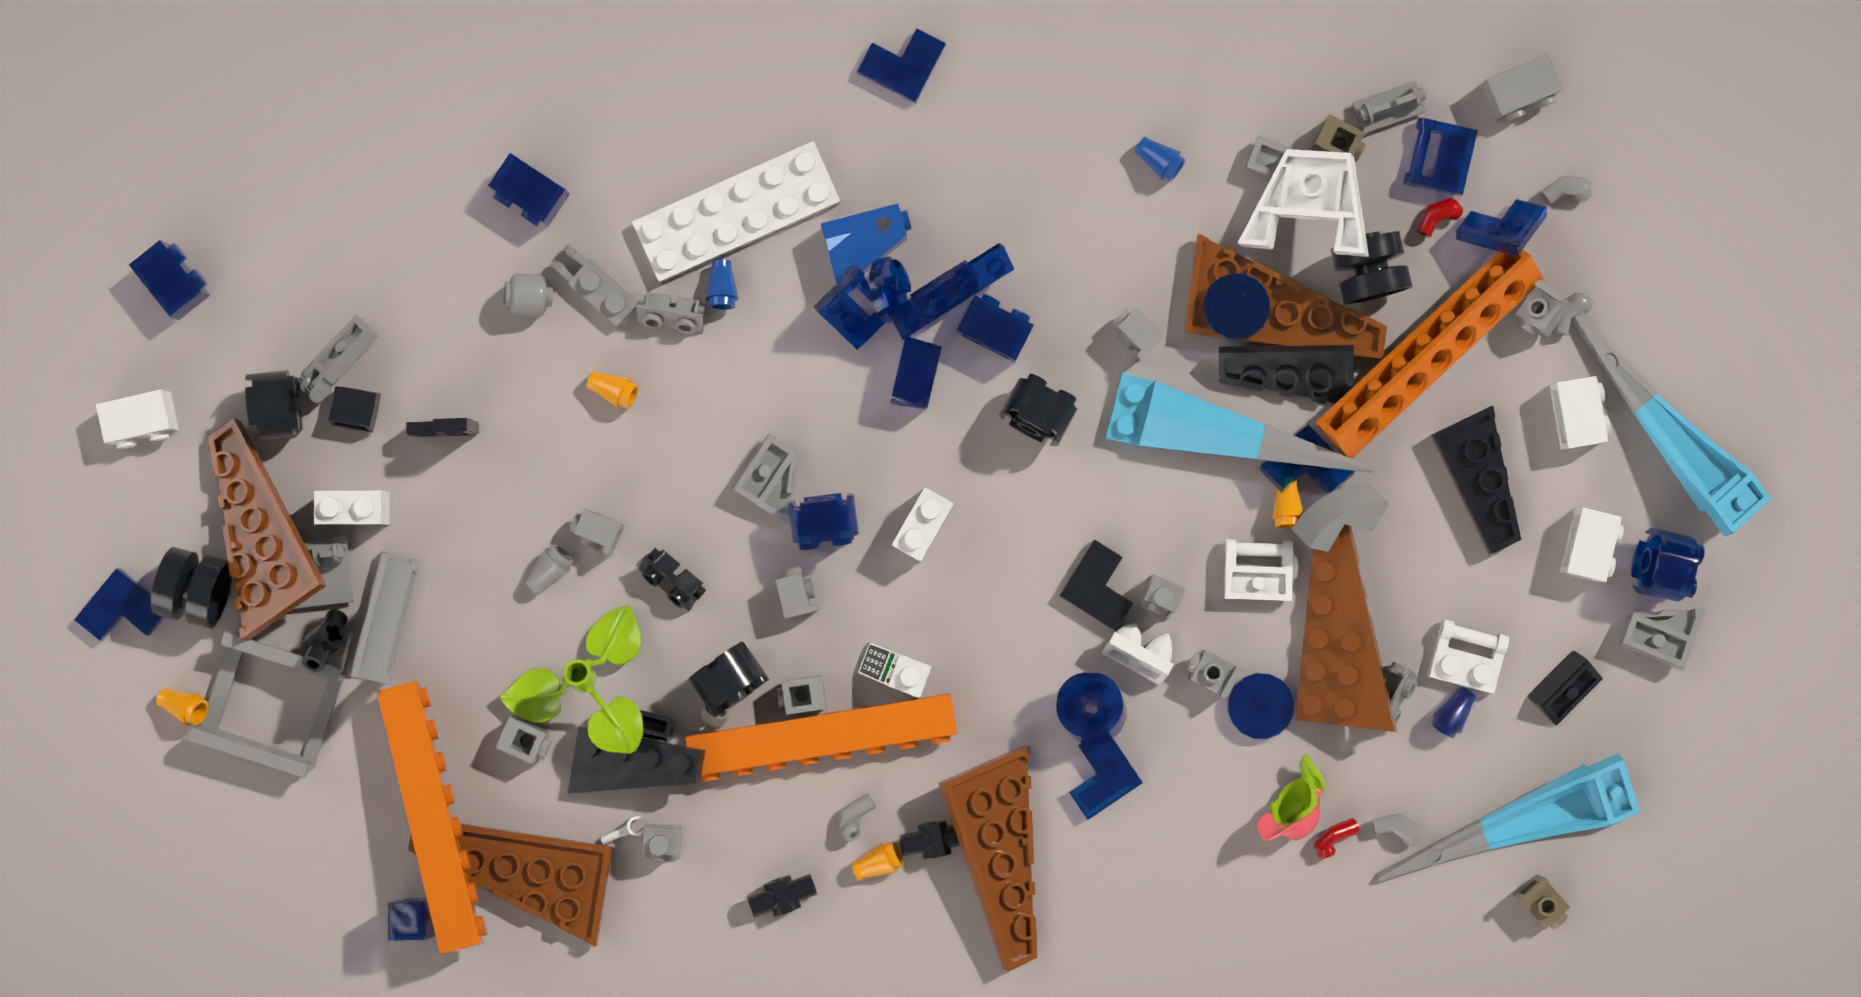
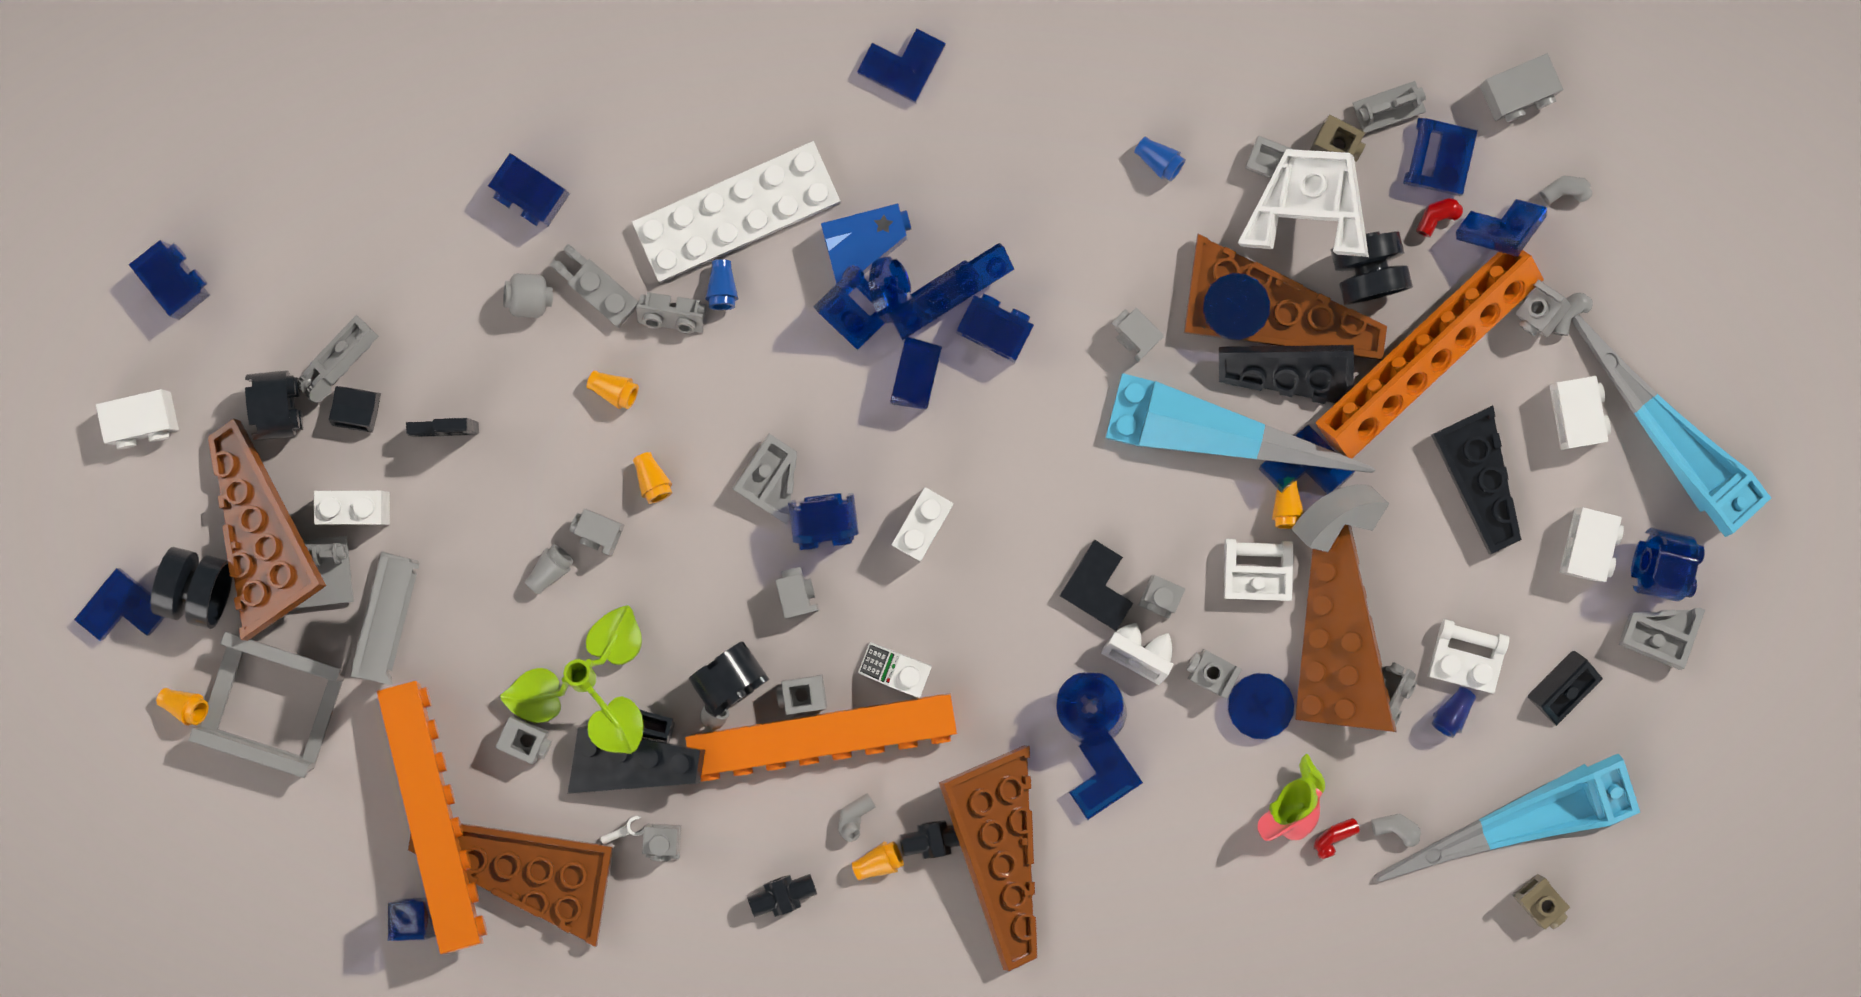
(325, 640): black axle -> none
(651, 478): none -> light orange cone
(659, 570): black hinge -> none
(1039, 409): black brick -> none

